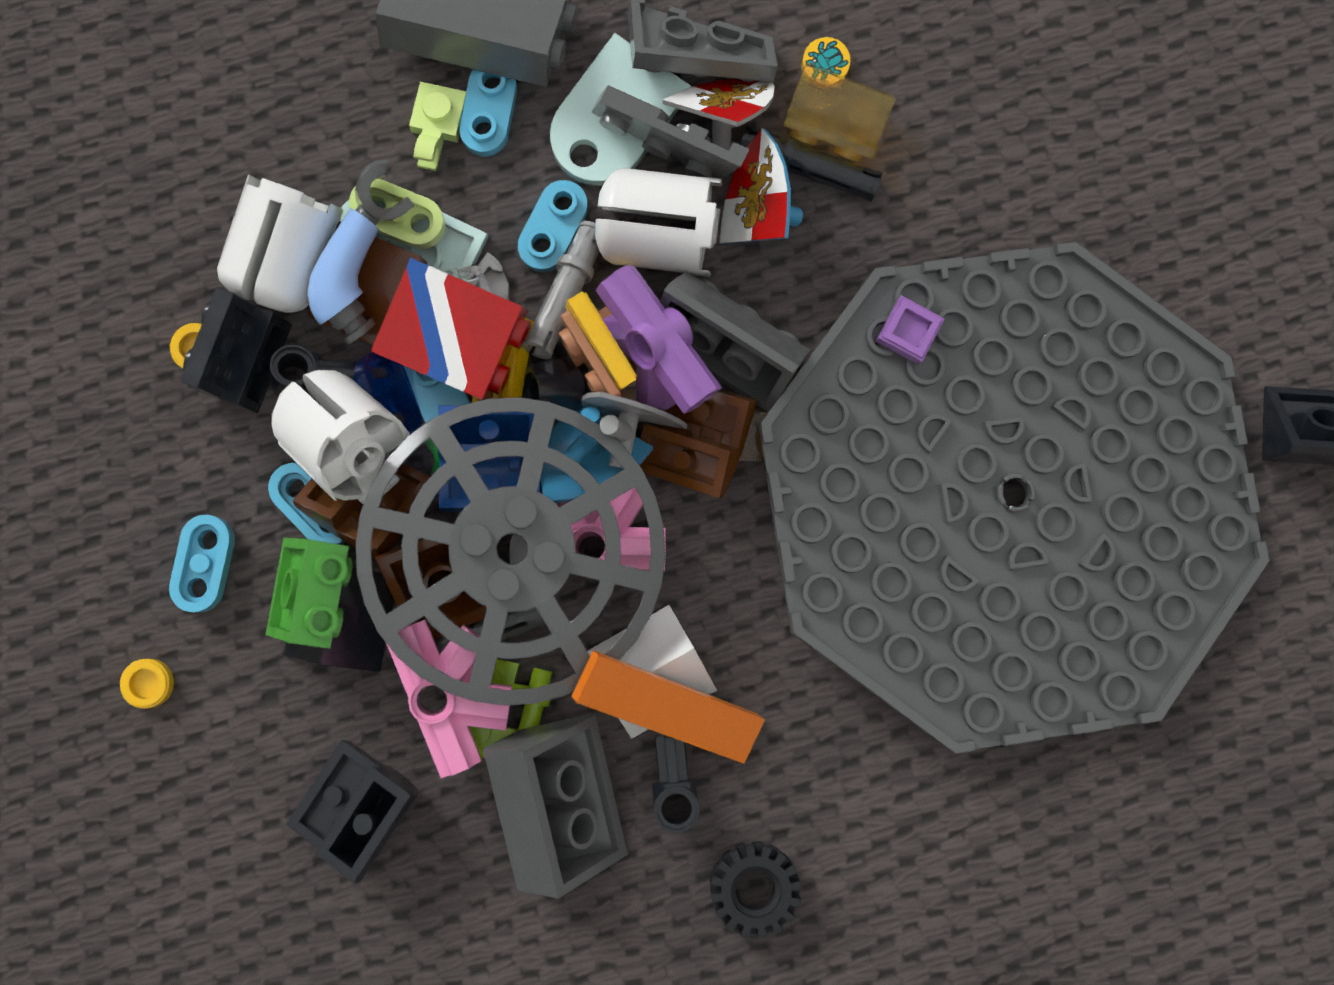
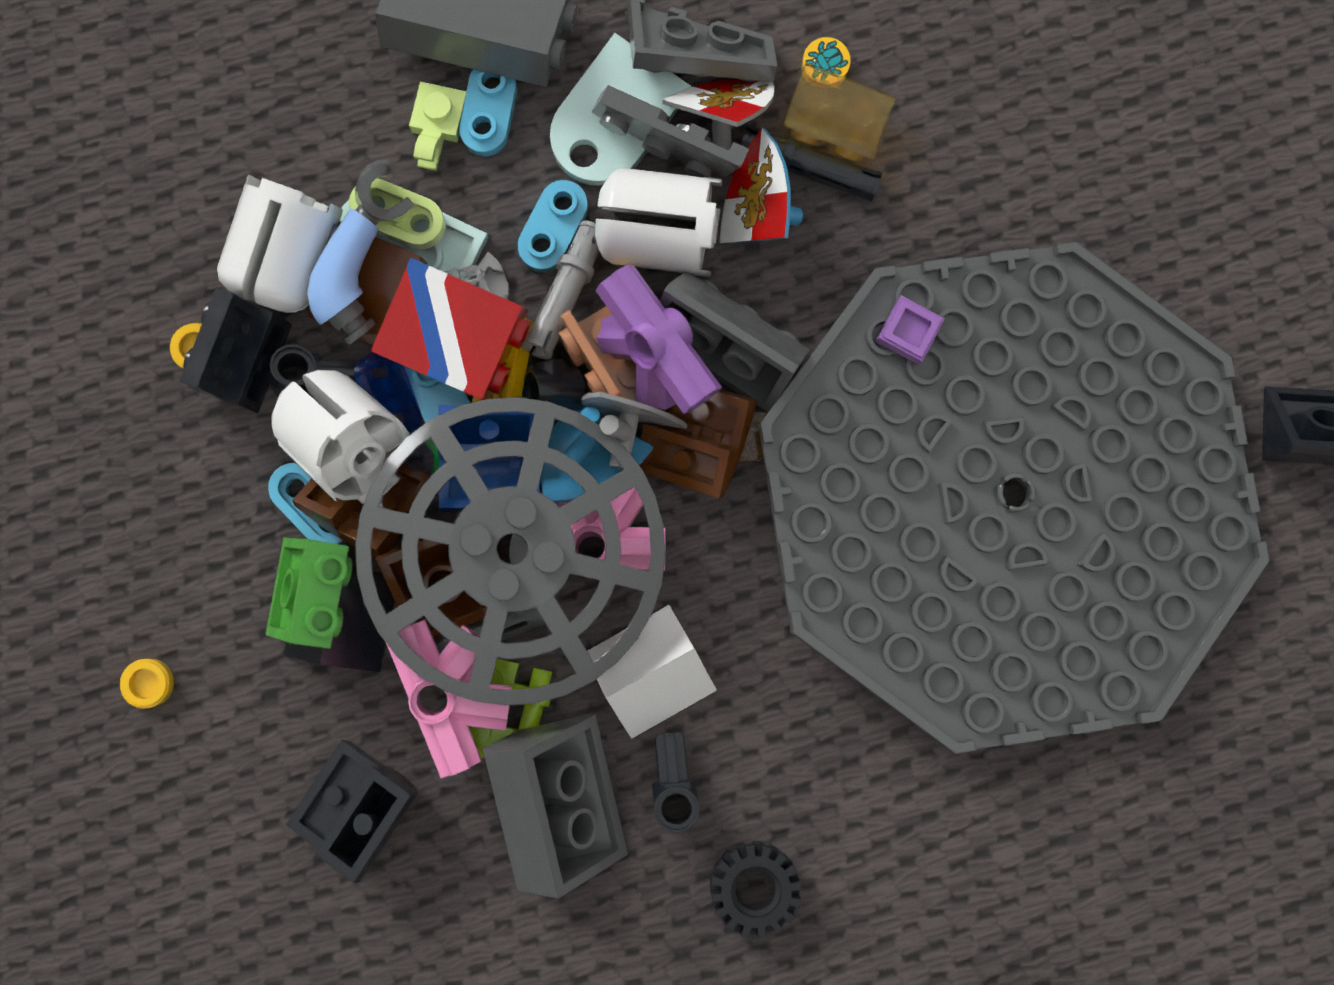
(197, 562): medium azure plate -> none
(601, 340): yellow tile -> none
(667, 707): orange tile -> none

